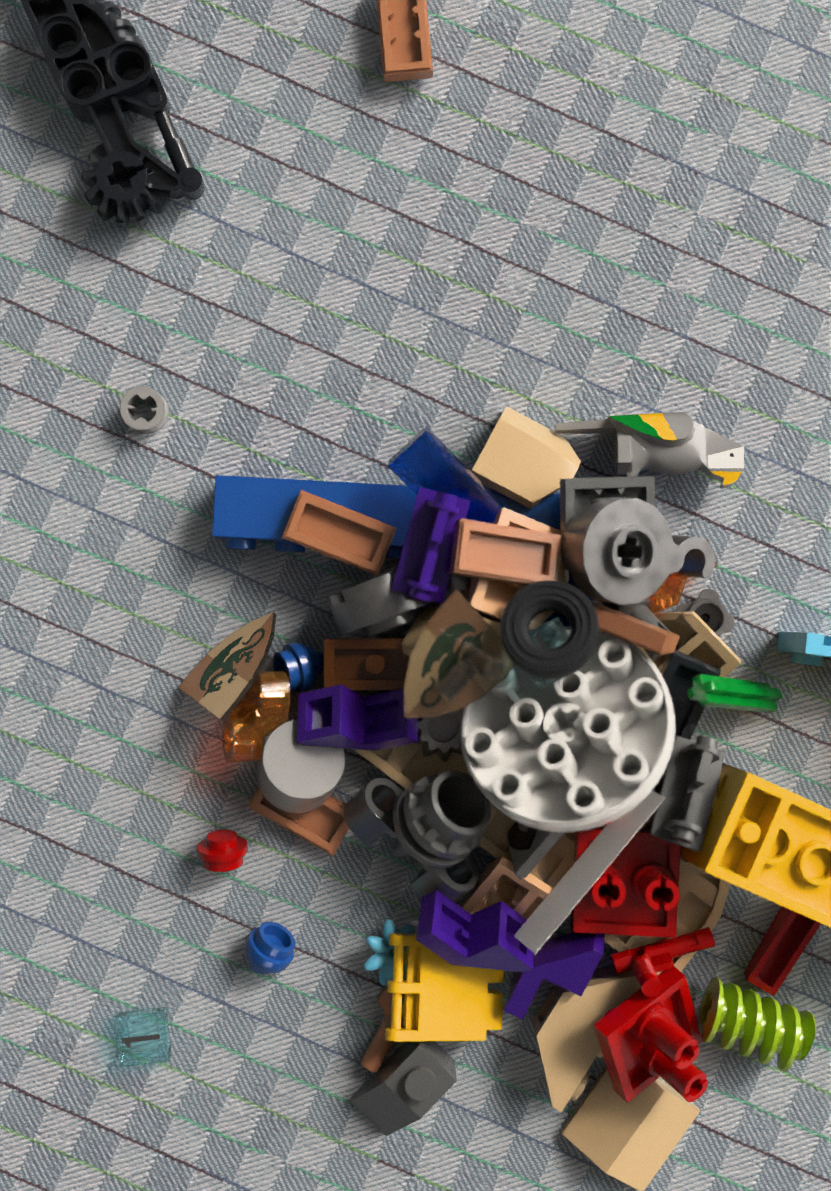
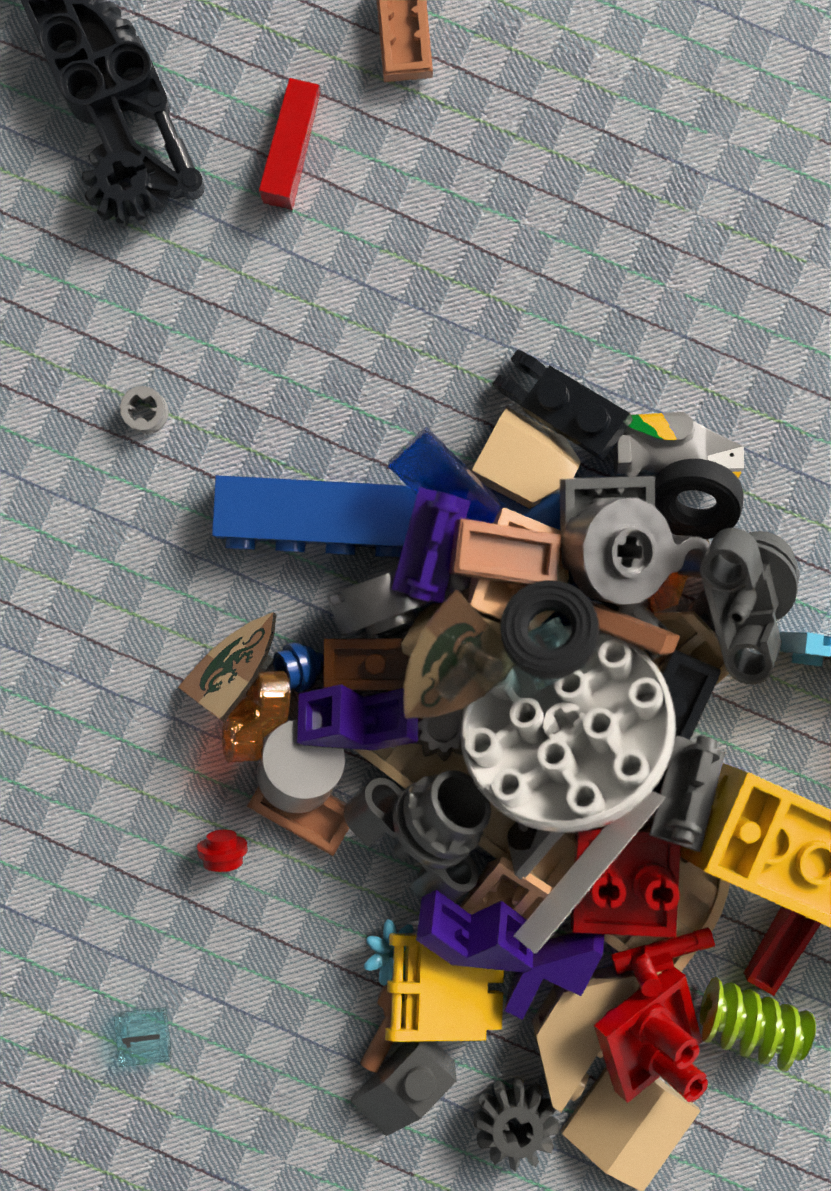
(269, 948): blue plate -> none
(289, 144): none -> red piece
(339, 533): nougat tile -> none
(503, 1136): none -> dark grey gear
(566, 406): none -> black hinge
(699, 476): none -> black tyre
(734, 694): green axle -> none
(749, 587): none -> dark grey beam

